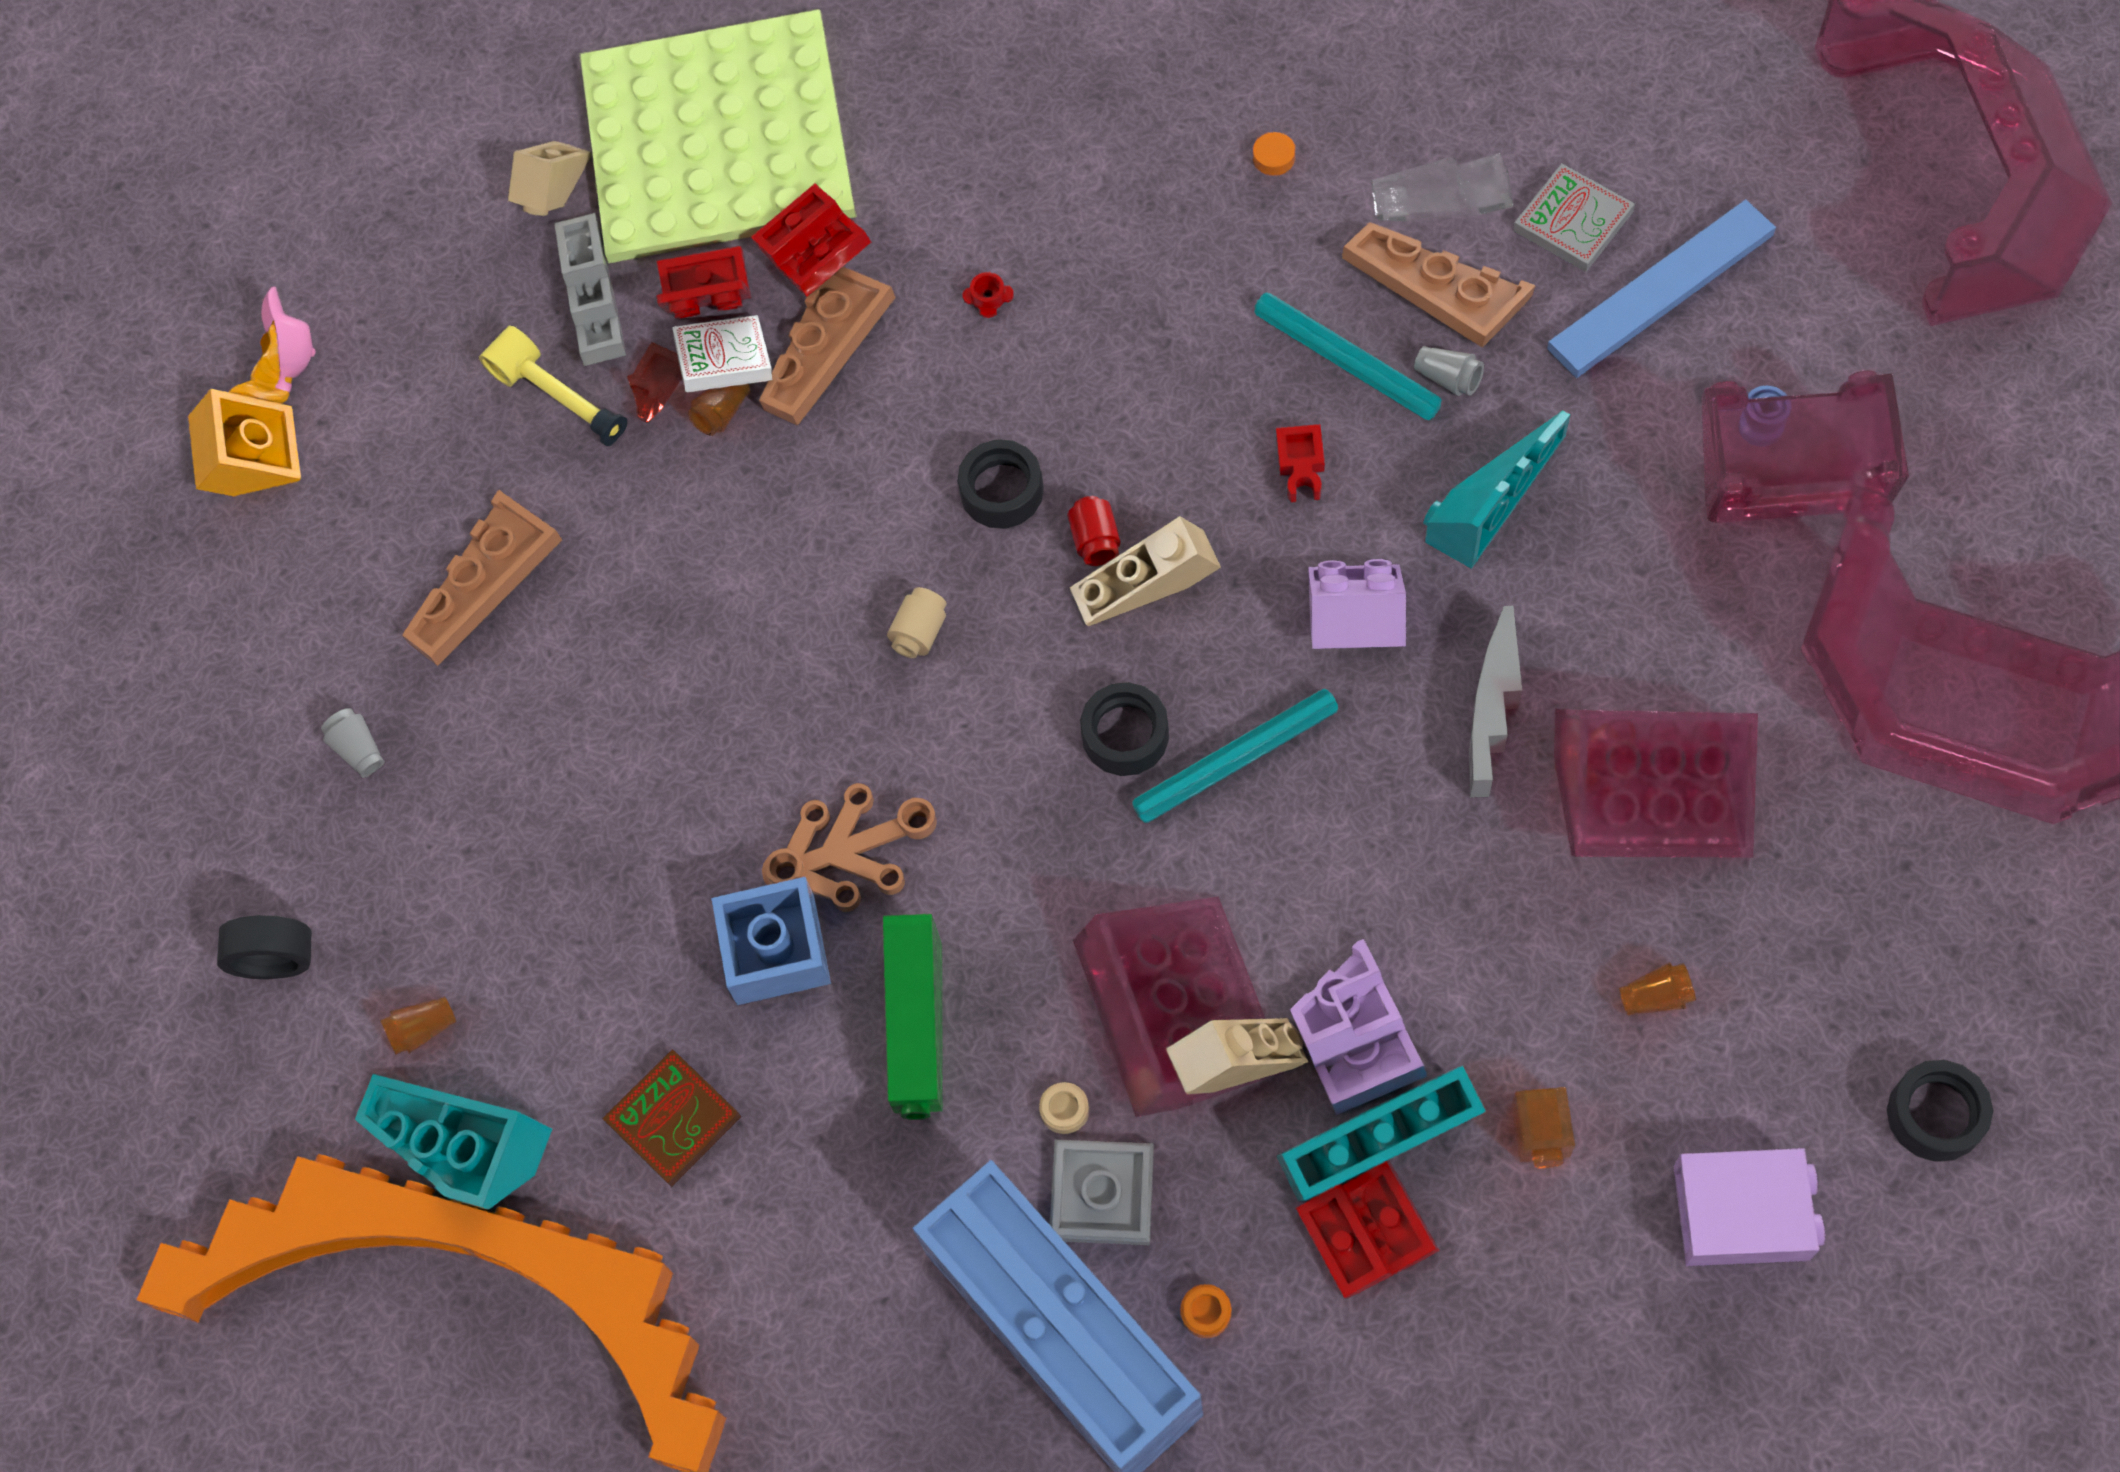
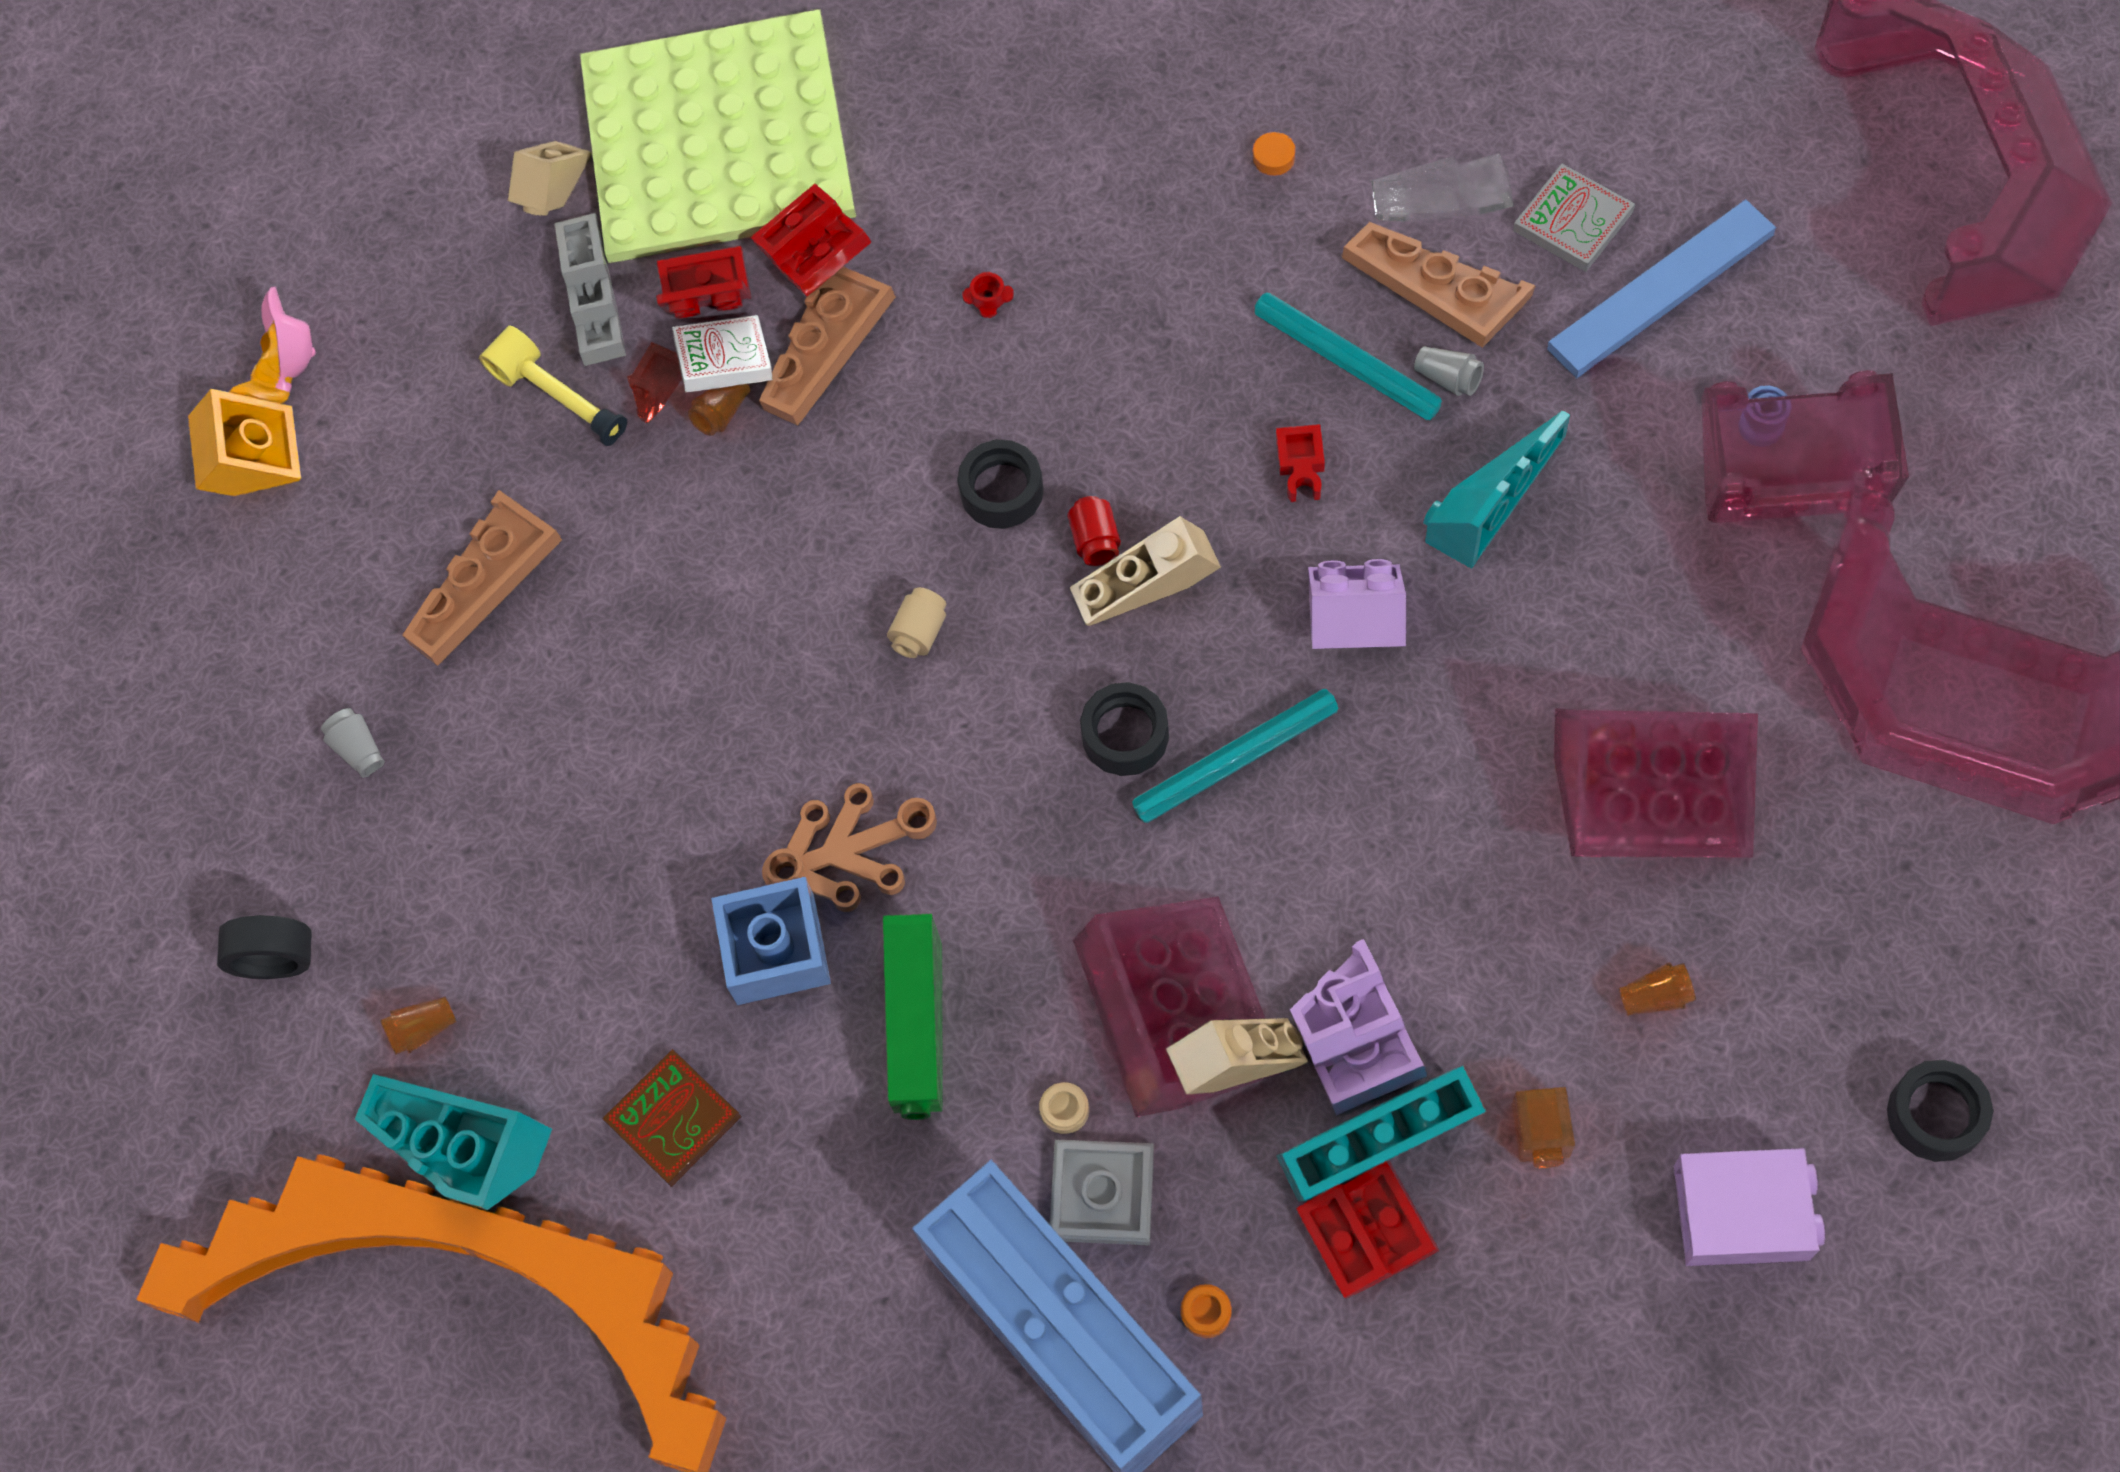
(1497, 690): light grey slope -> none

